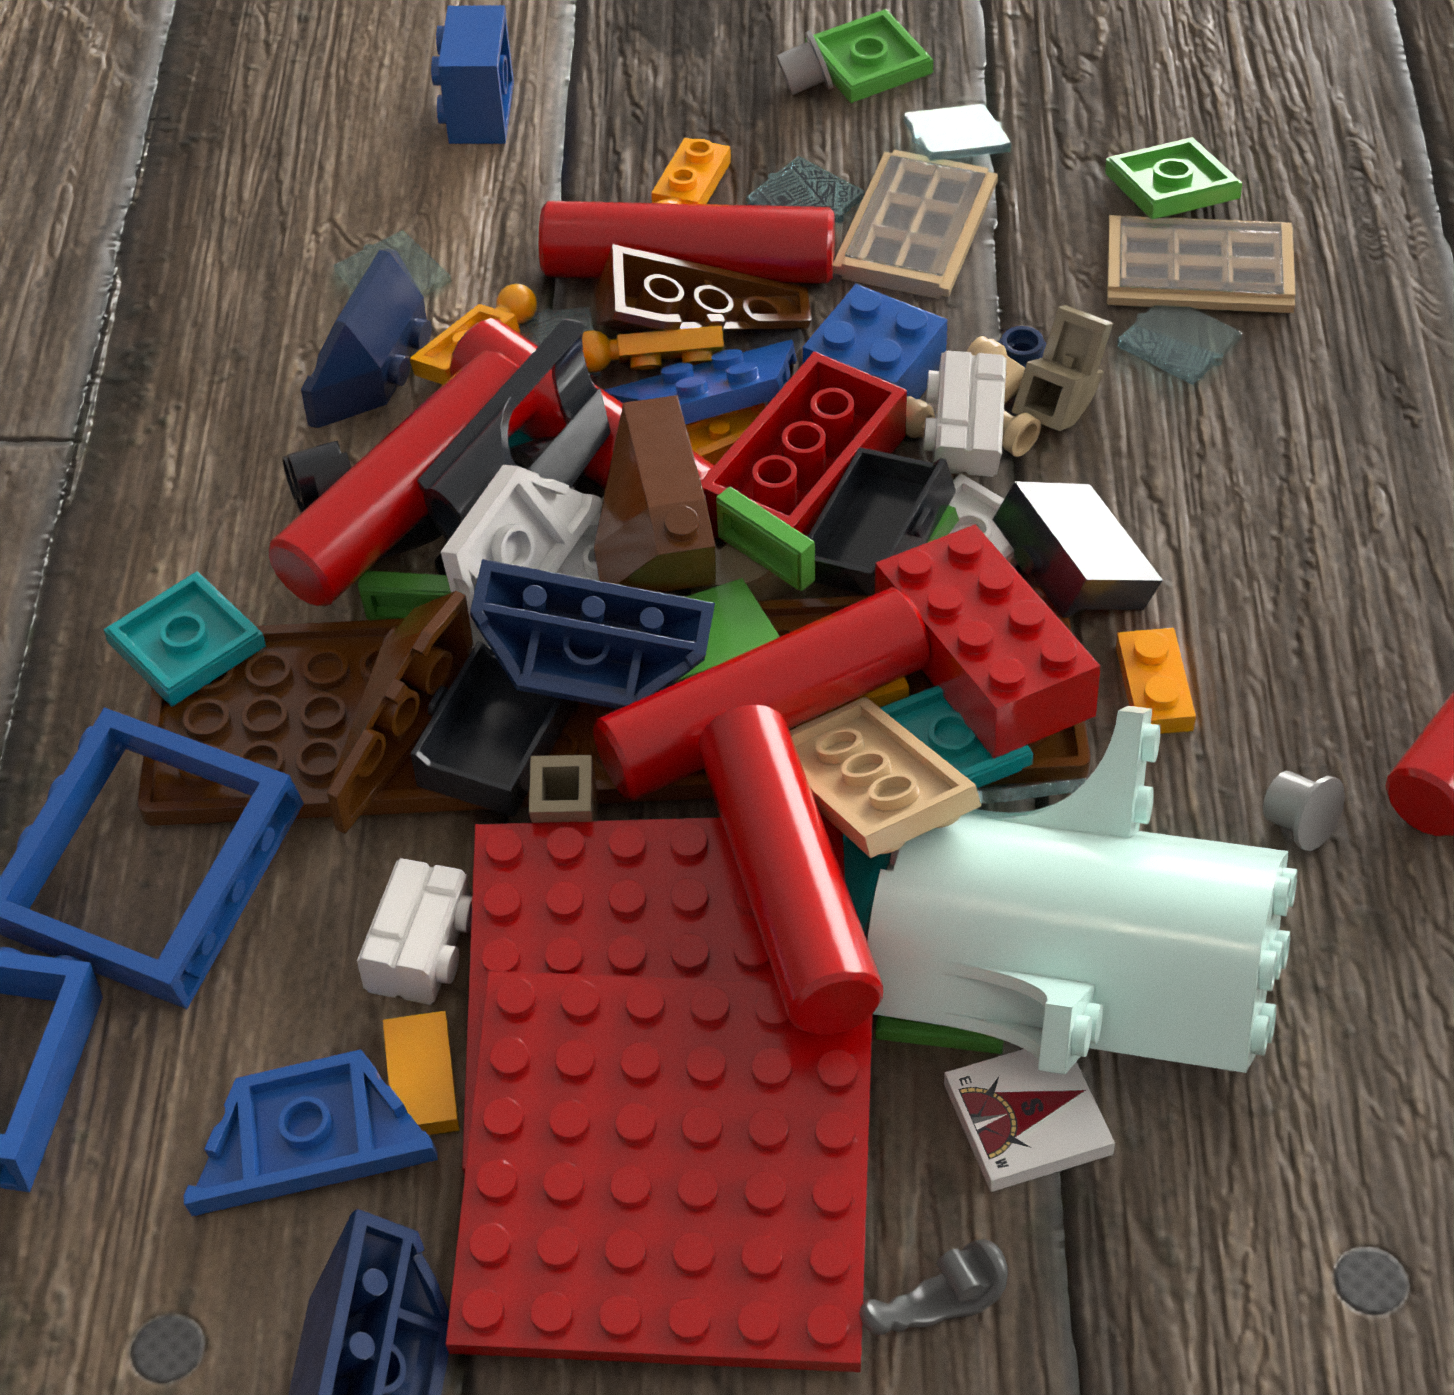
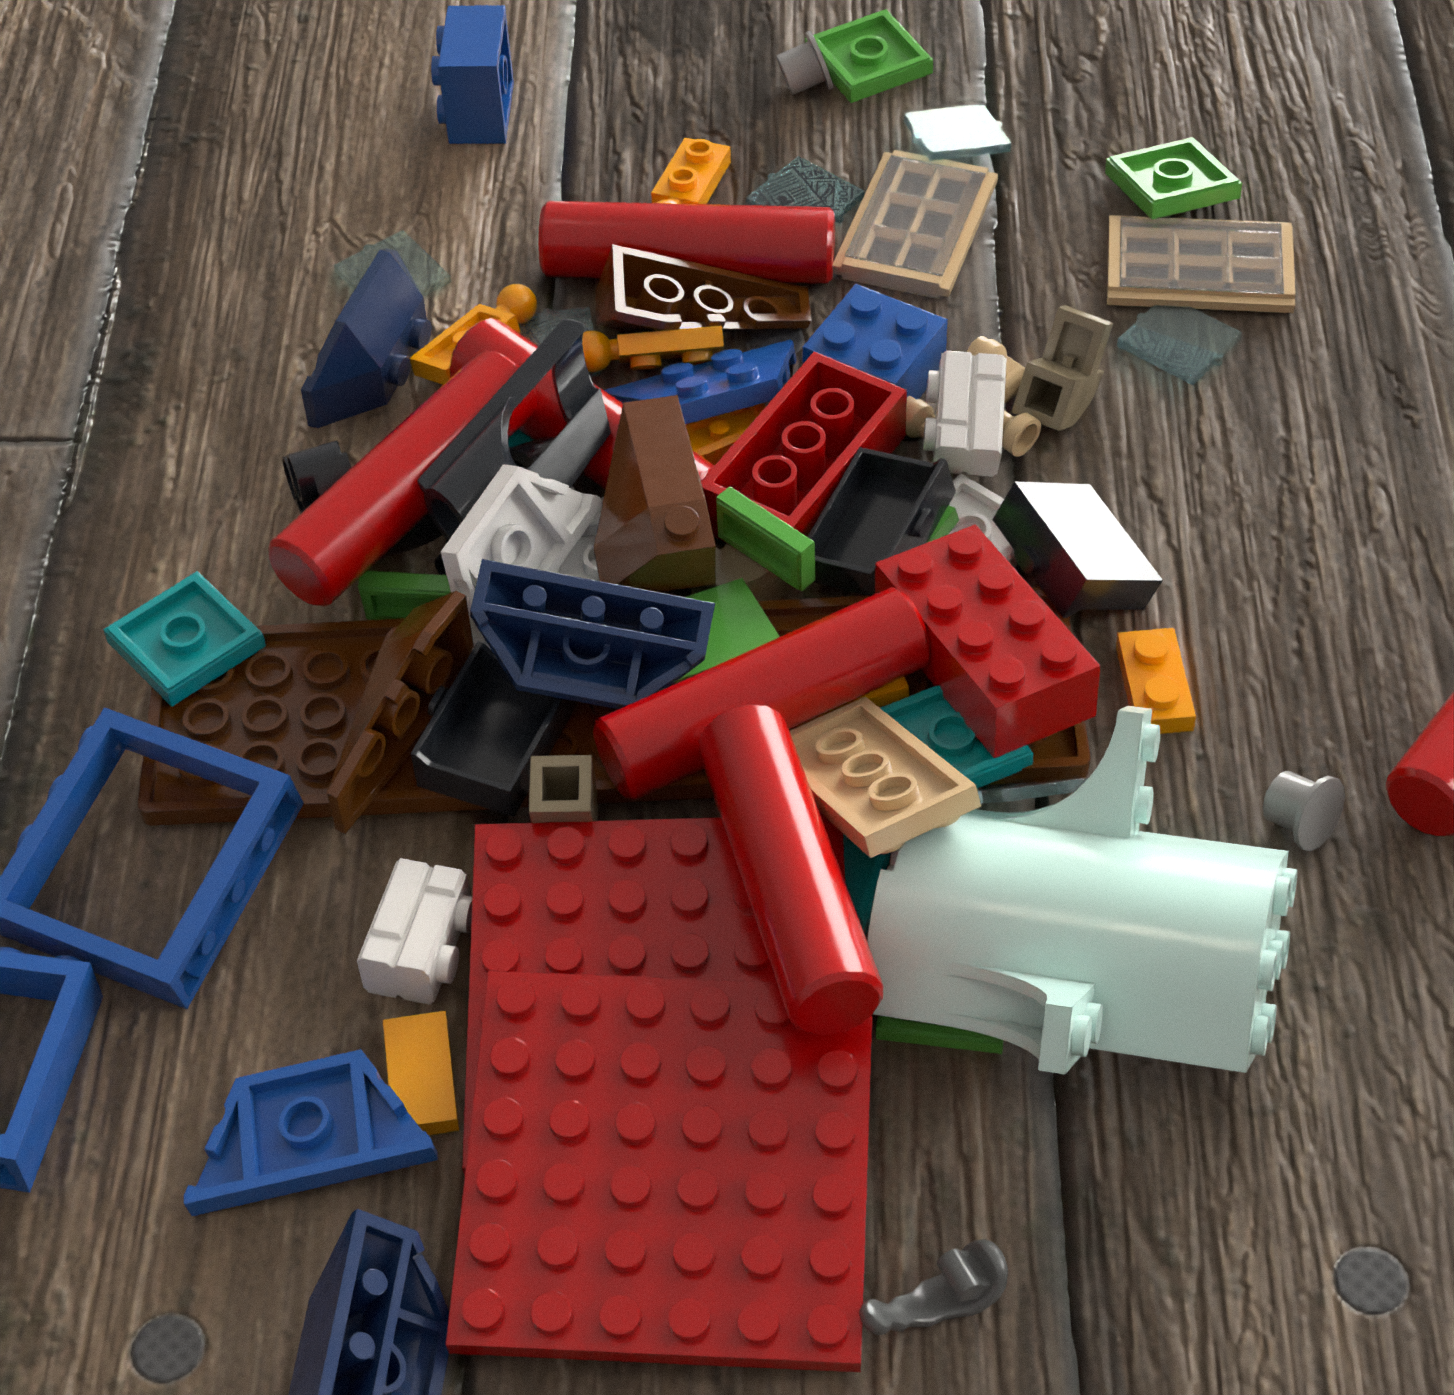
(1023, 344): dark blue plate -> none
(1026, 1118): white tile -> none

